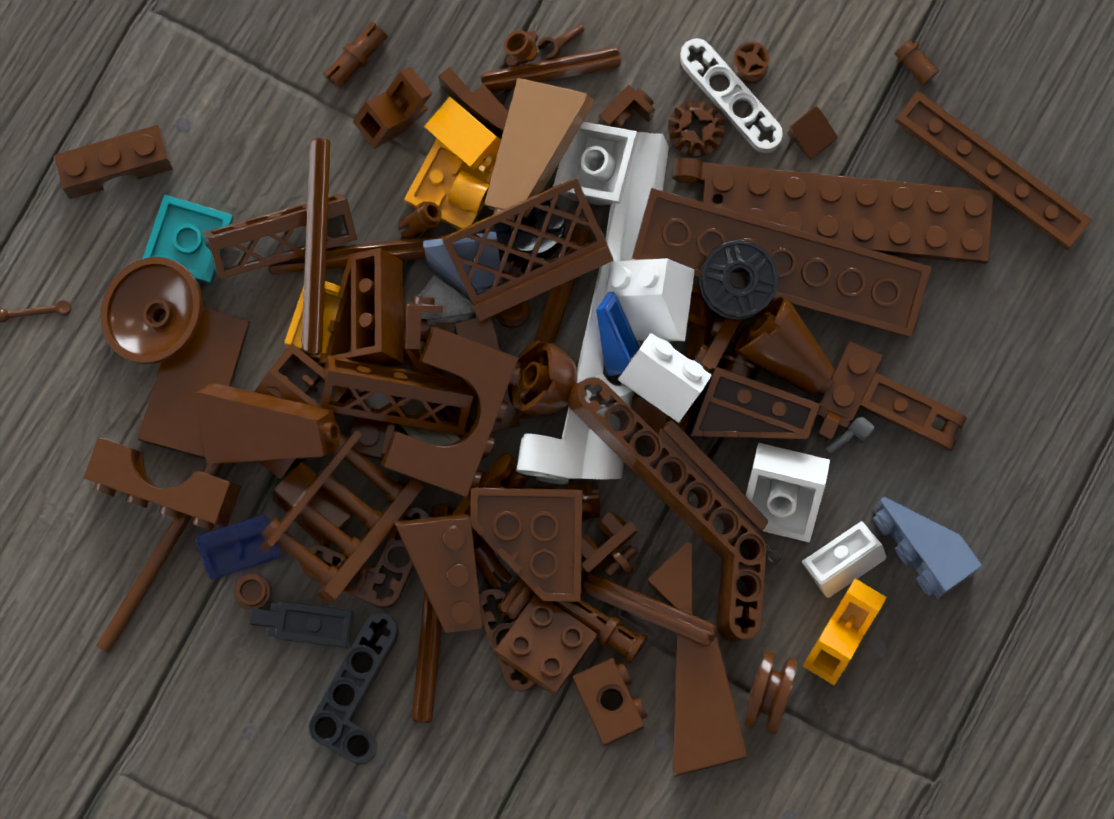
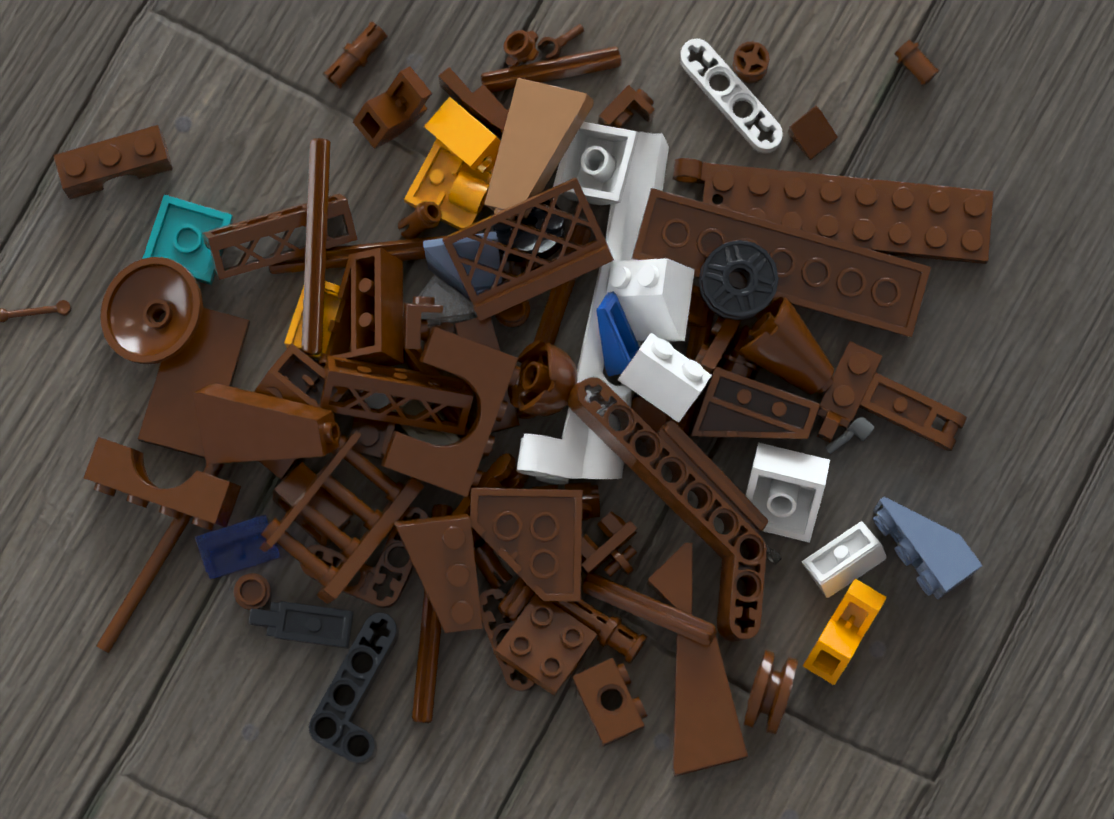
(687, 141): reddish brown gear -> none
(993, 170): reddish brown plate -> none

